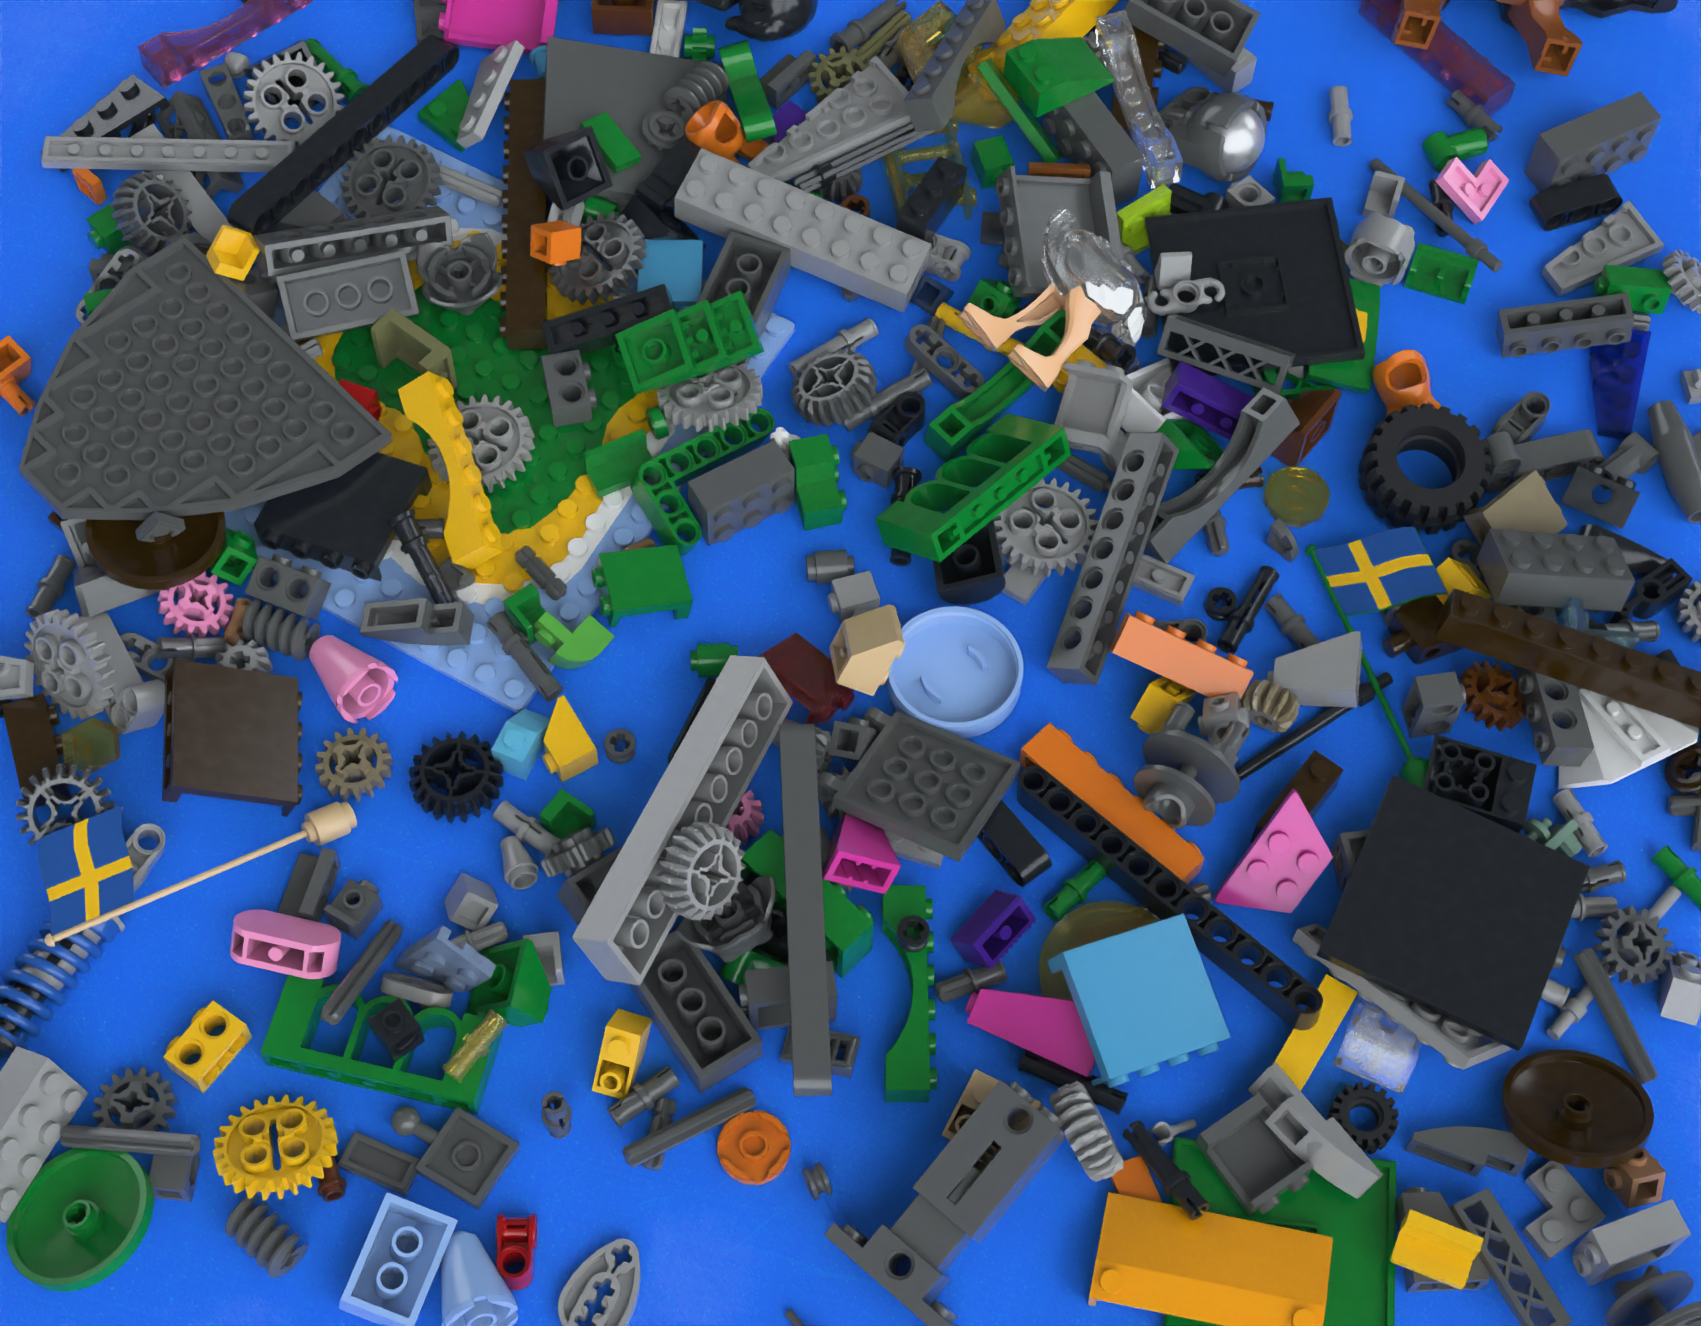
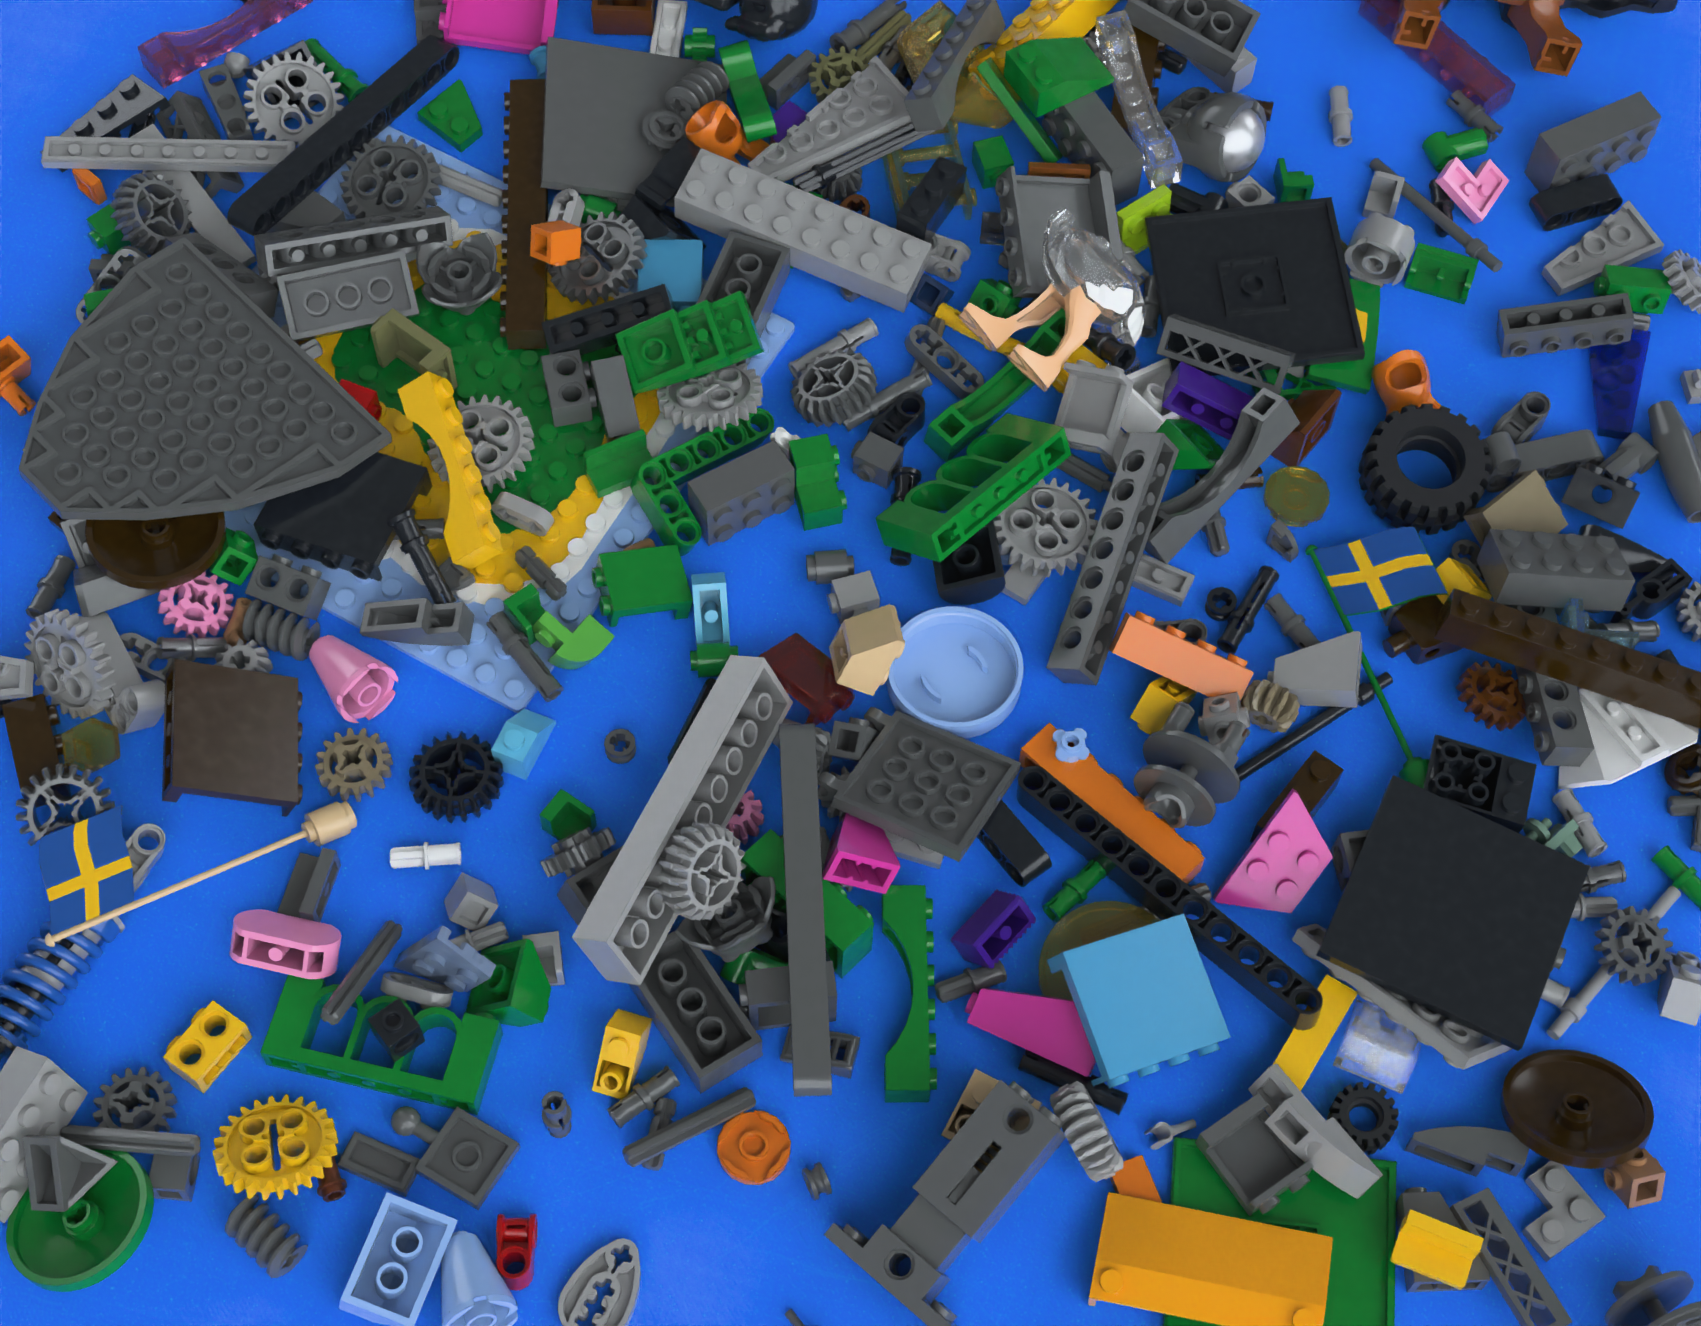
(61, 1171): none -> dark grey slope
(159, 525): dark grey tile -> none
(232, 252): yellow panel -> none
(354, 918): dark grey brick -> none
(426, 855): none -> white axle
(475, 1045): clear yellow pin -> none
(487, 92): light grey wing -> none
(518, 866): light grey cone -> none
(522, 513): none -> light grey beam
(525, 828): light grey pin -> none
(567, 743): yellow slope -> none
(569, 167): black slope -> none
(614, 145): green tile -> none
(614, 397): none -> dark grey slope
(657, 423): green tile -> none
(710, 608): none -> medium azure slope
(917, 923): black bush -> none
(1071, 754): none -> light blue plate
(1172, 268): light grey slope -> none
(1176, 1182): black pin -> none
(1196, 287): light grey piece -> none
(1433, 704): dark grey brick -> none
(1616, 1016): dark grey axle -> none
(1630, 1242): light grey window -> none

